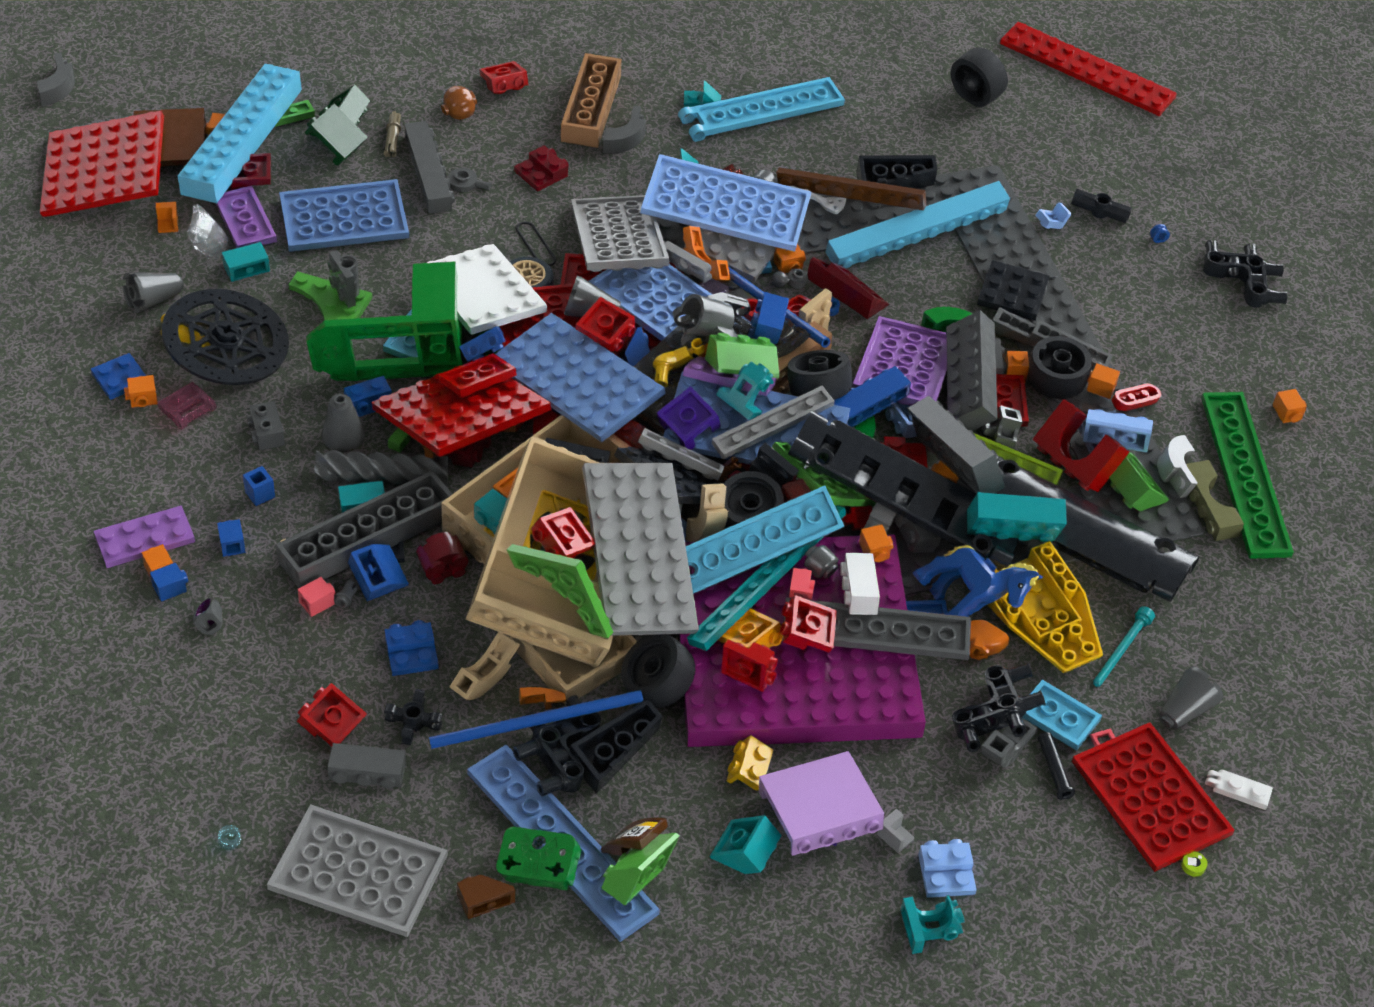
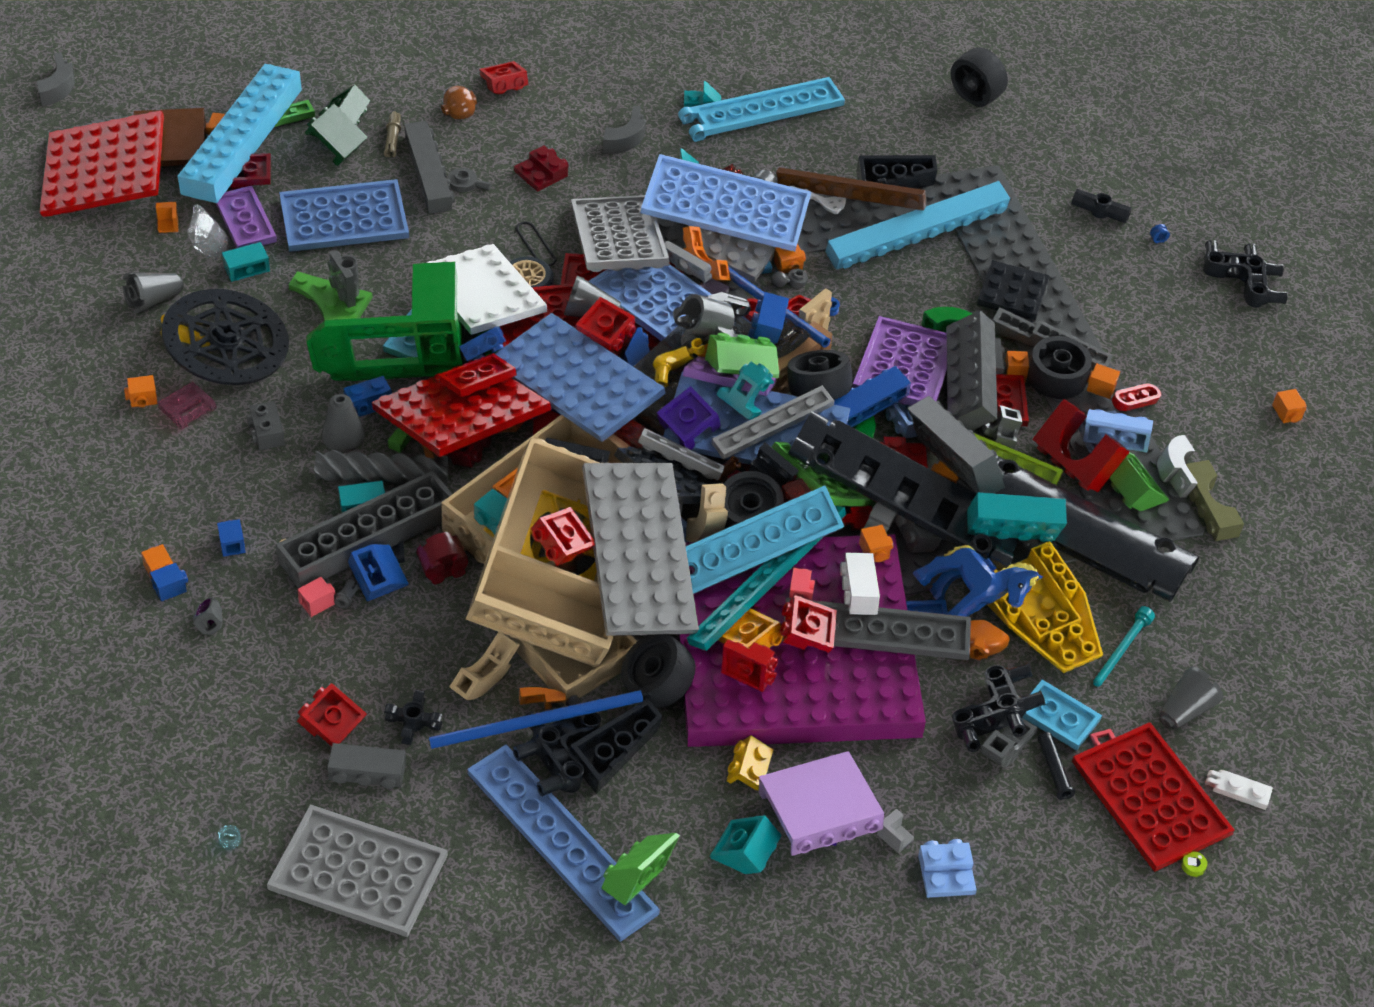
(113, 374): blue plate -> none
(128, 539): medium lavender plate -> none
(259, 486): blue brick -> none
(411, 648): blue plate -> none
(483, 895): reddish brown slope -> none
(537, 865): green axle -> none
(569, 580): bright green plate -> none
(591, 100): medium nougat brick -> none
(635, 835): reddish brown slope -> none
(821, 561): dark grey head -> none
(845, 287): dark red slope -> none
(914, 921): teal tile -> none
(1054, 218): light blue bracket -> none
(1088, 68): red plate -> none
(1247, 475): green plate -> none

